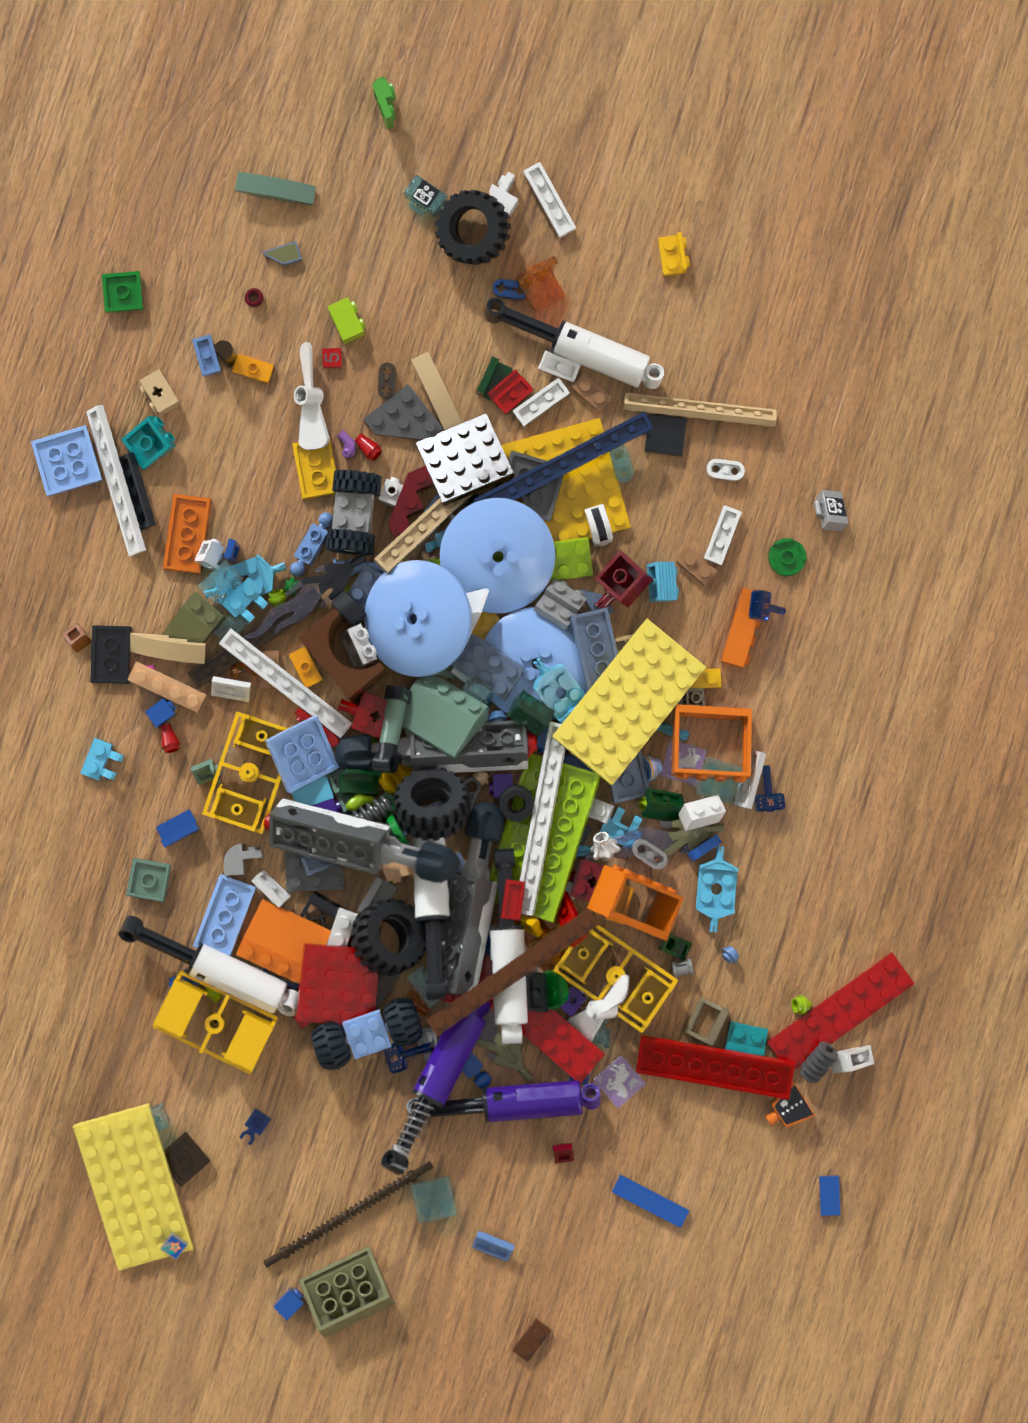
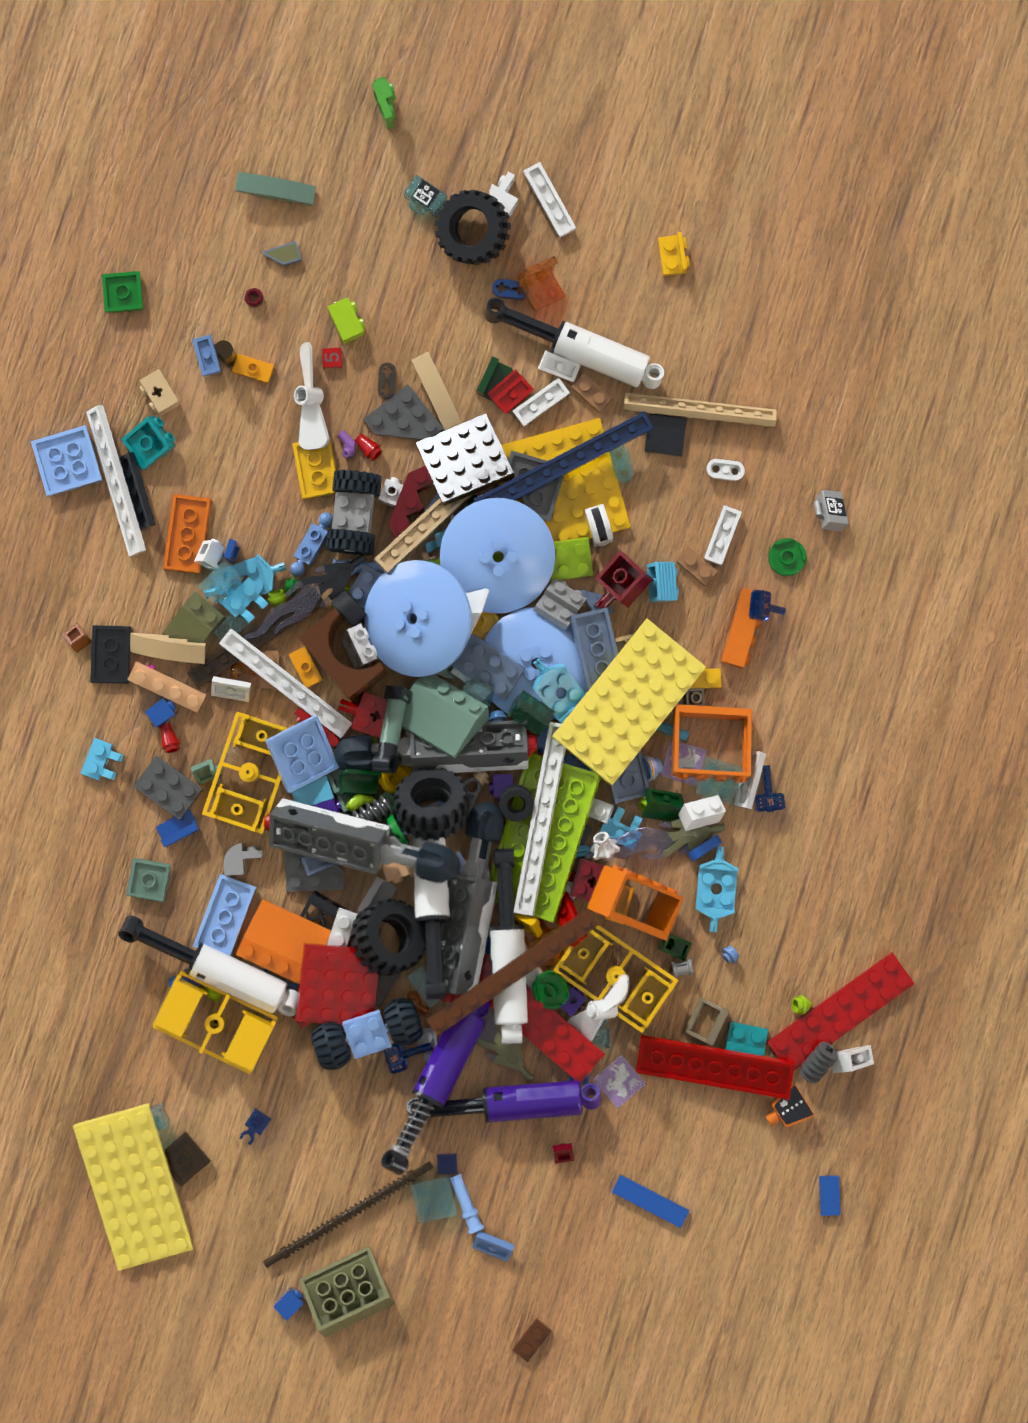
(168, 787): none -> dark grey plate
(174, 1245): tile -> none
(270, 888): white plate -> none
(447, 1163): none -> clear blue plate
(469, 1213): none -> light blue pin
(472, 1068): blue plate -> none
(512, 900): red tile -> none
(537, 992): black plate -> none
(649, 853): light grey plate -> none

